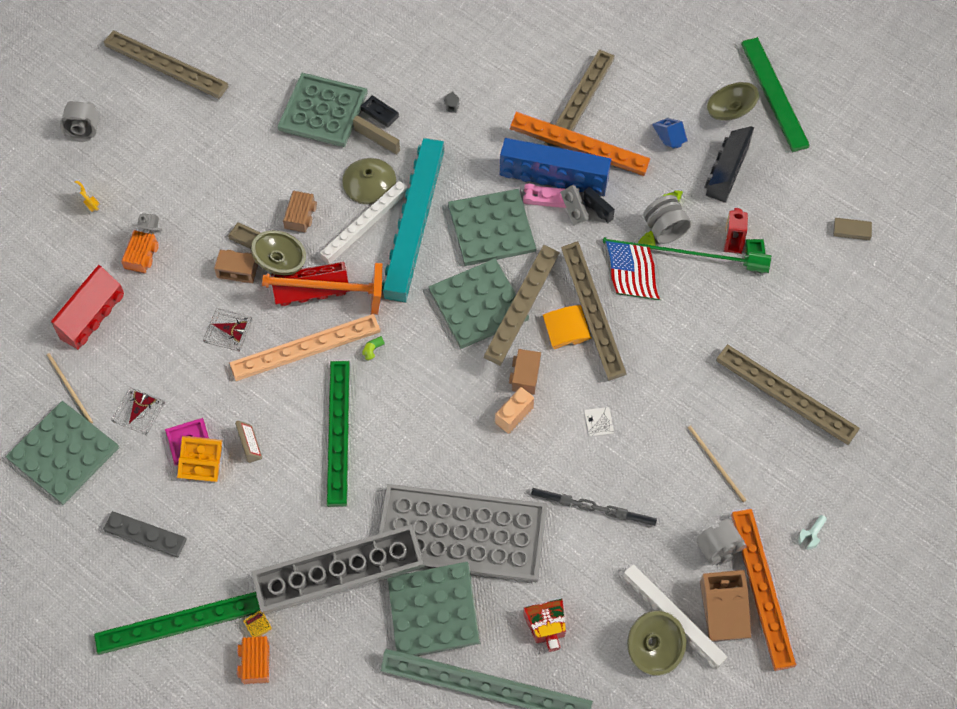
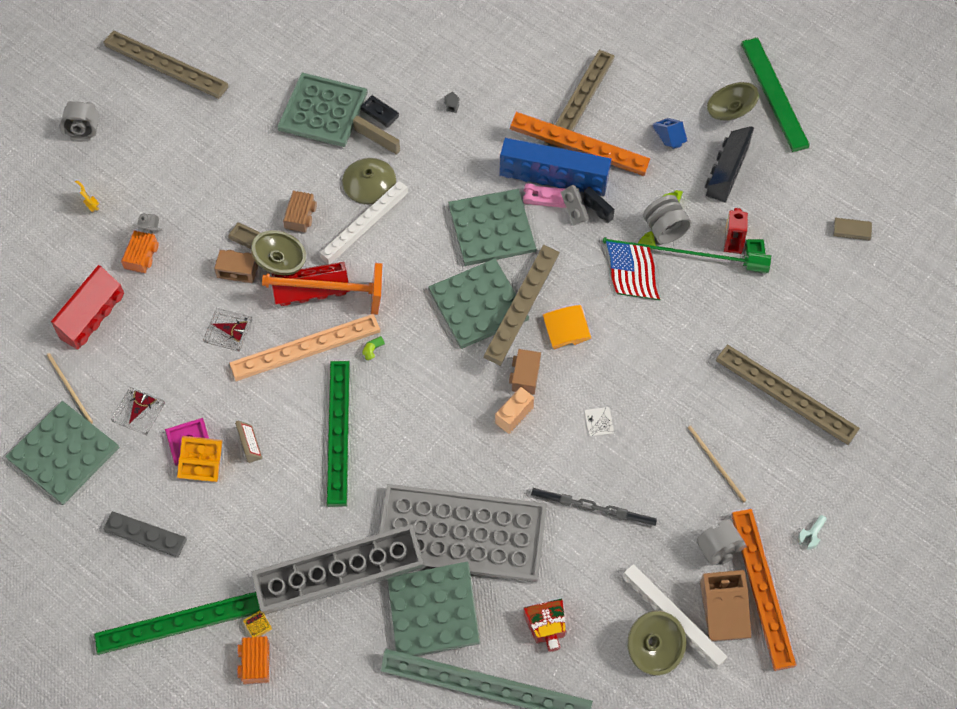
(413, 221): teal brick -> none
(593, 311): dark tan plate -> none

